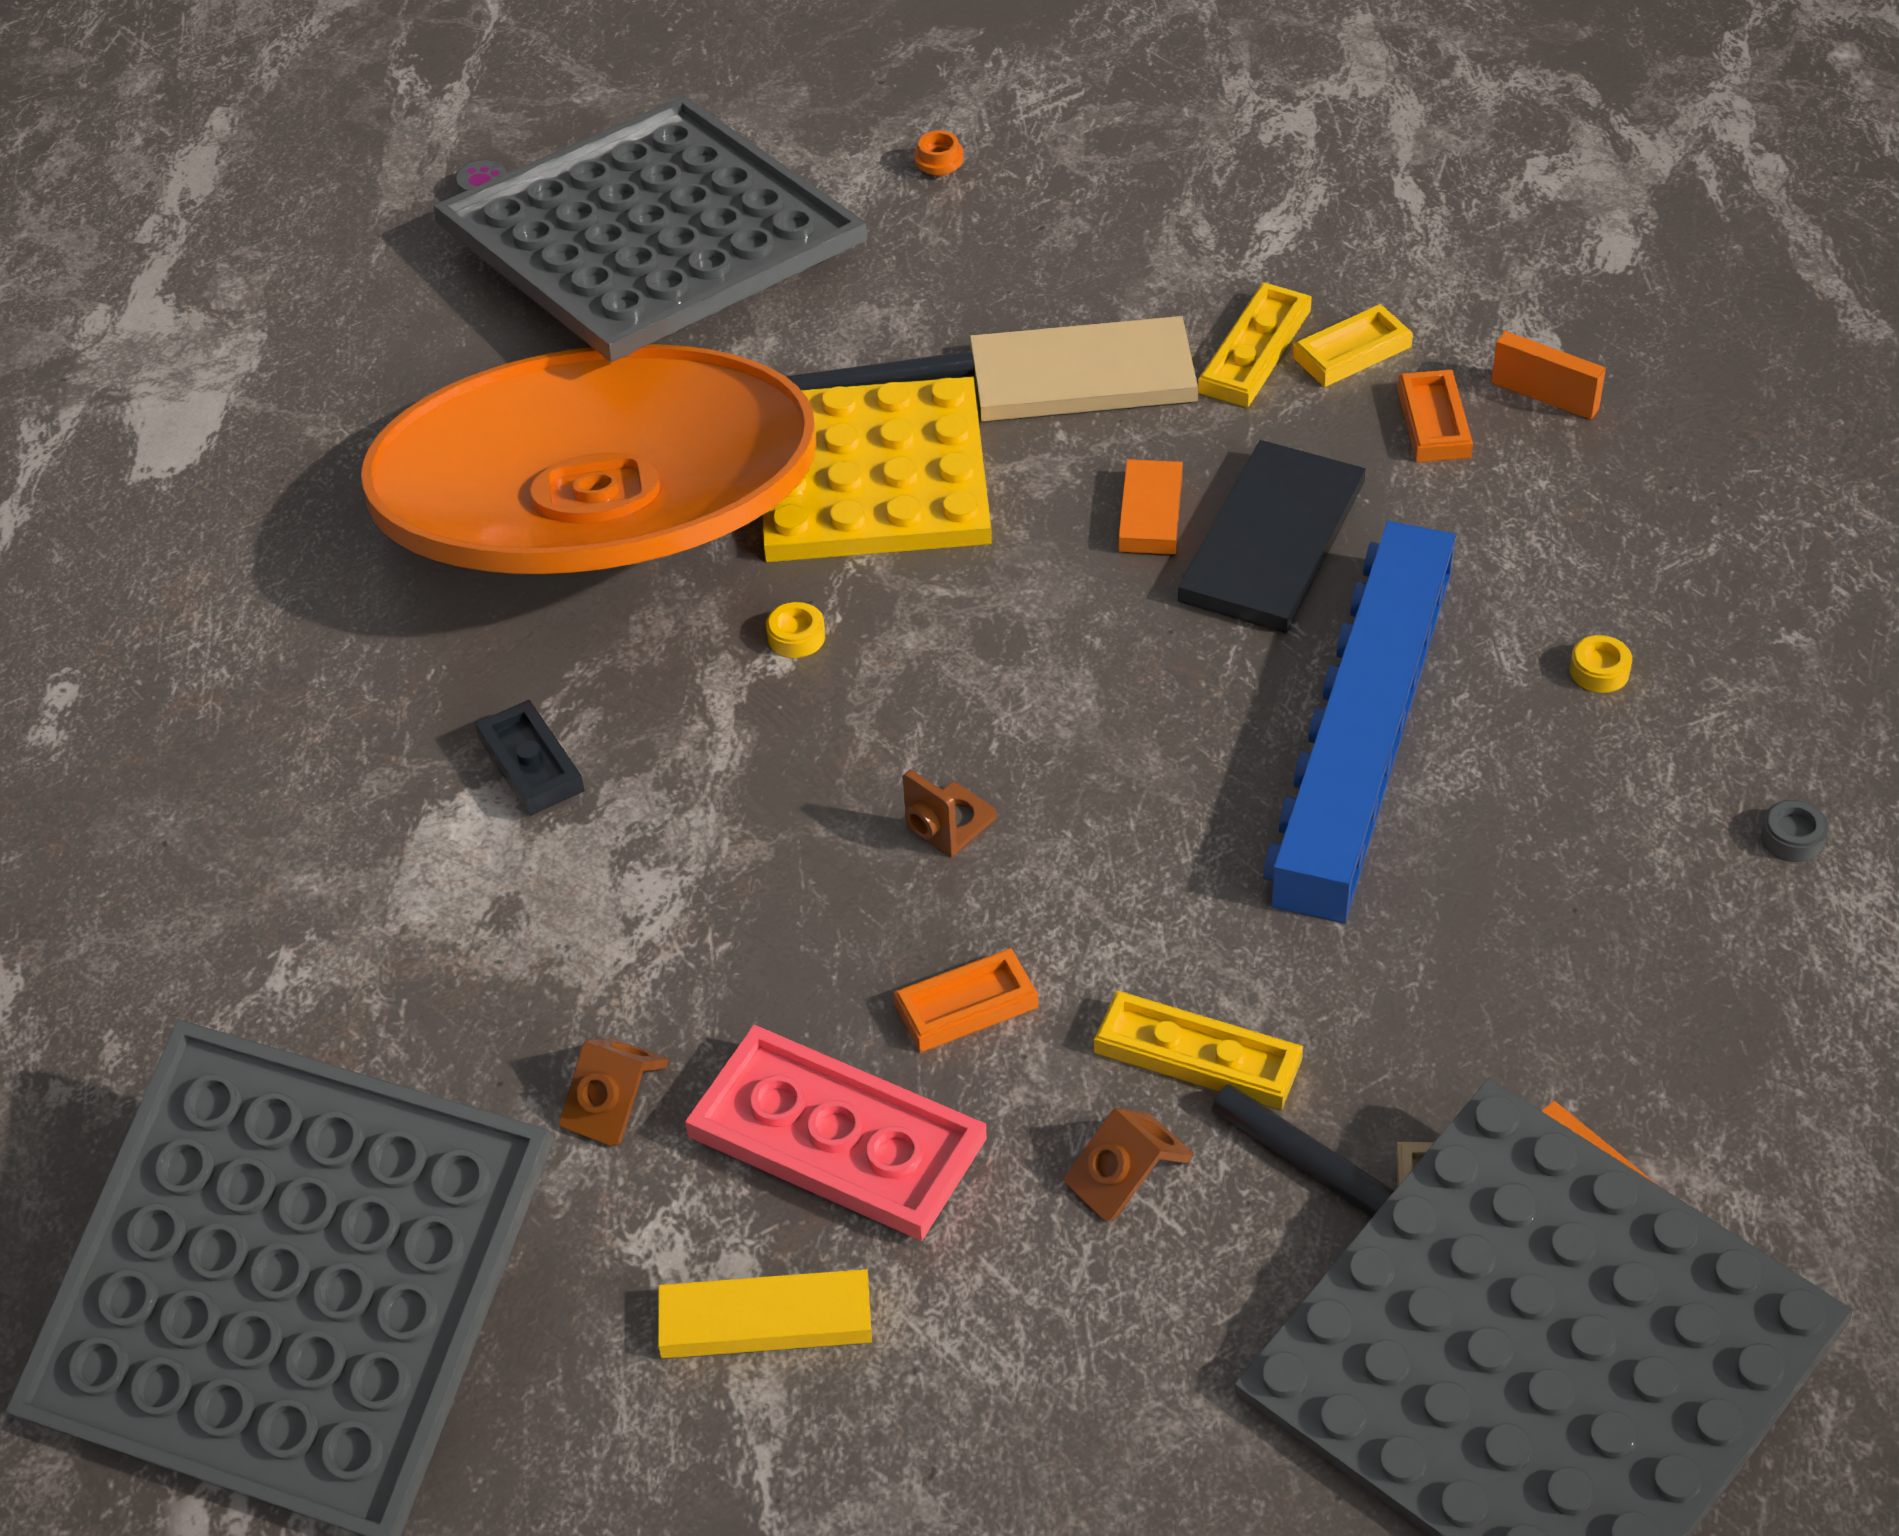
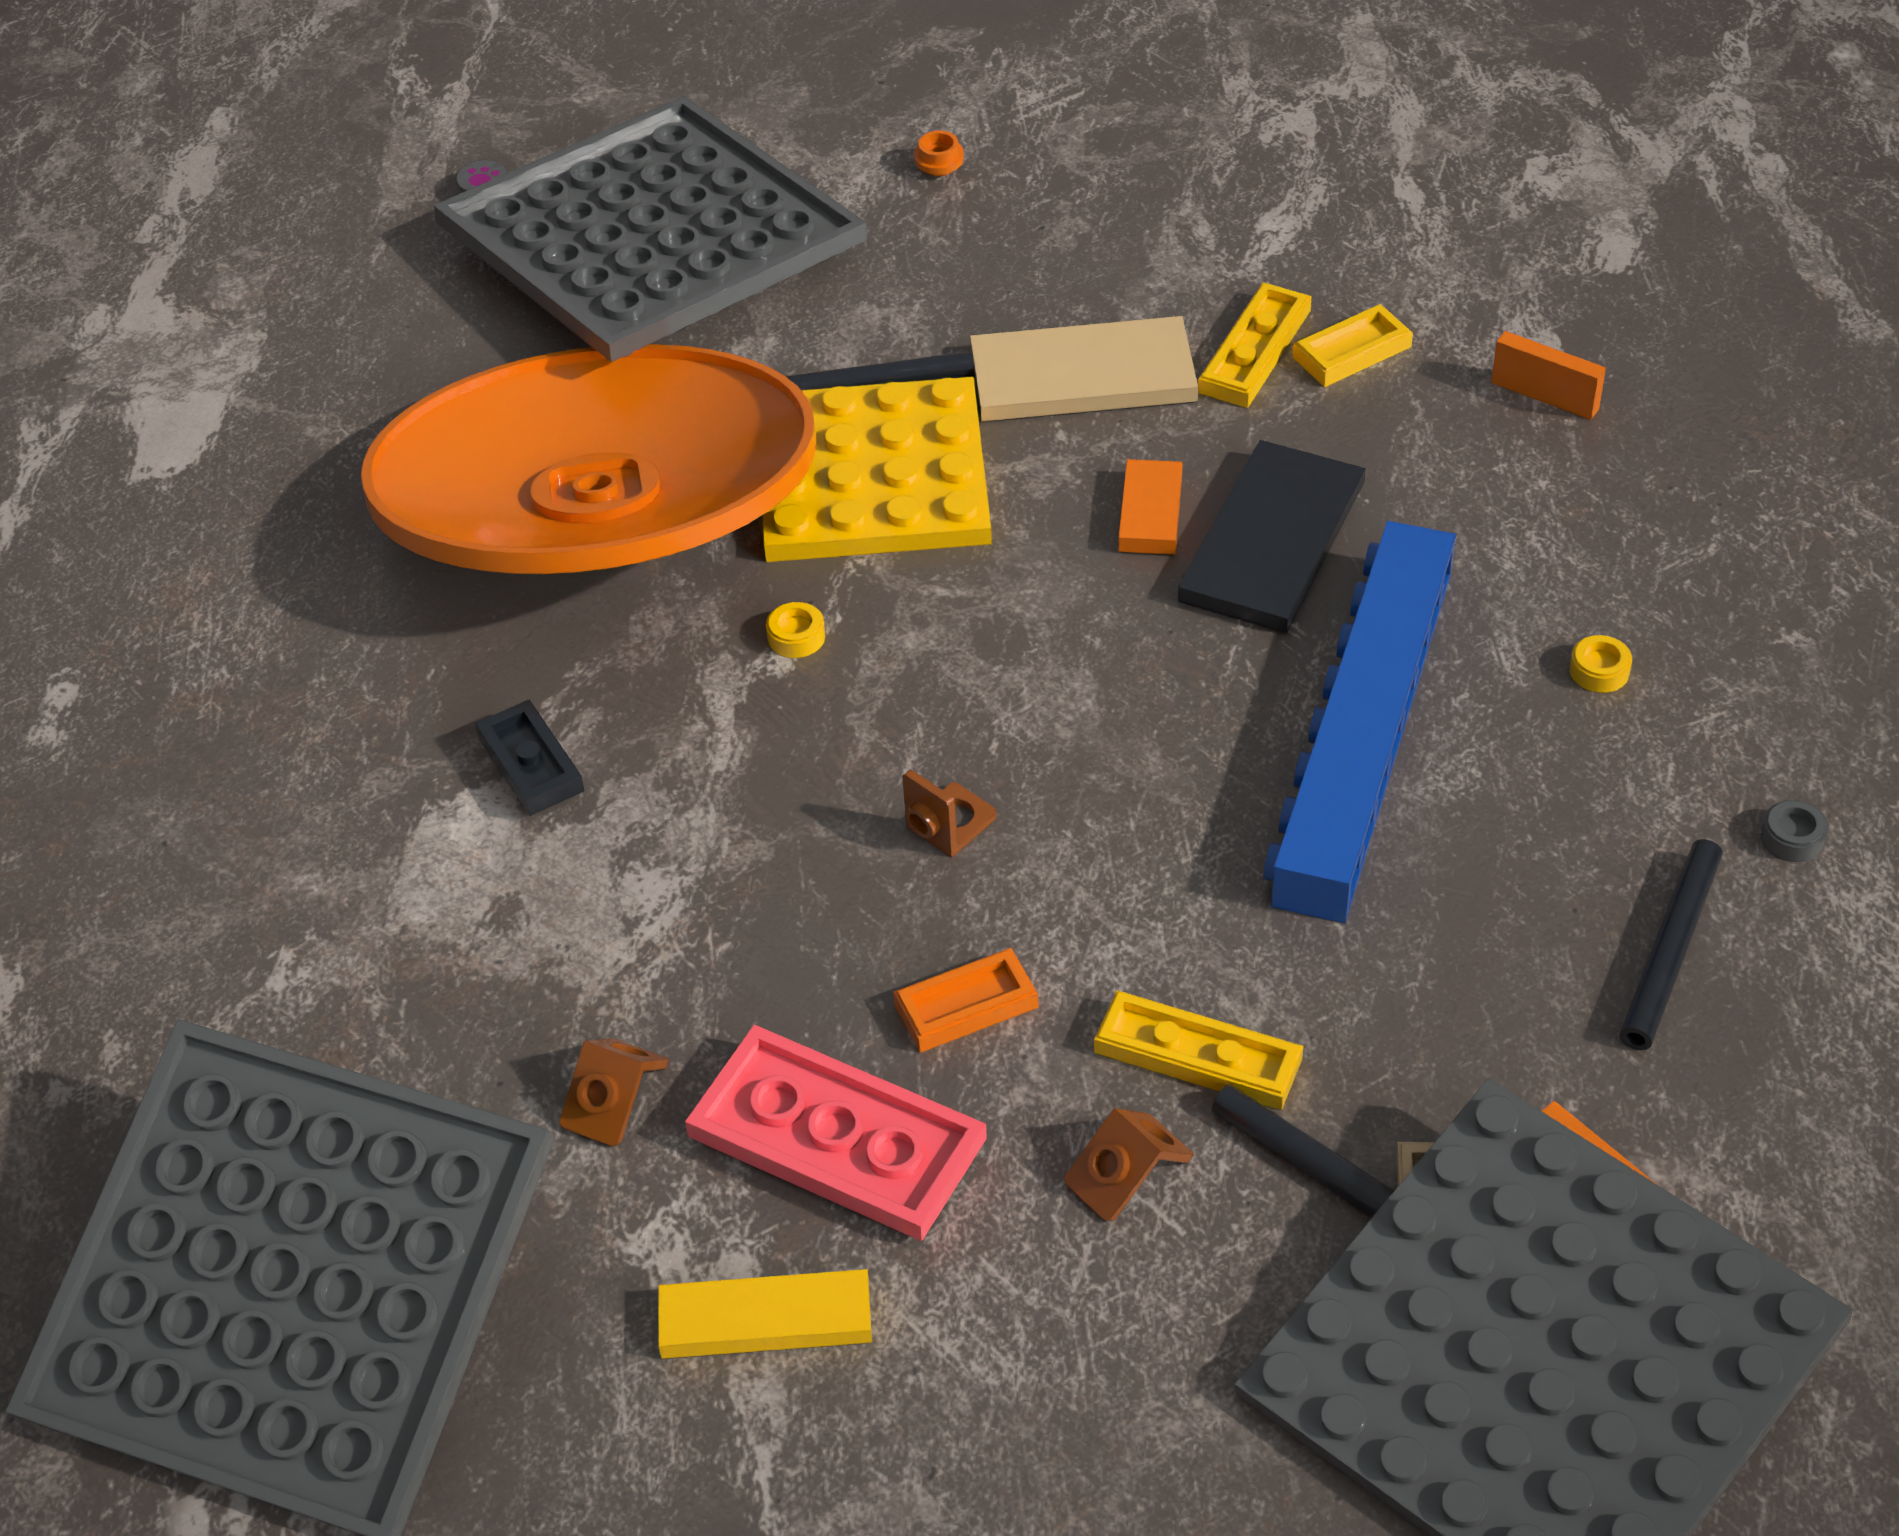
(1434, 416): orange tile -> none
(1671, 945): none -> black piece

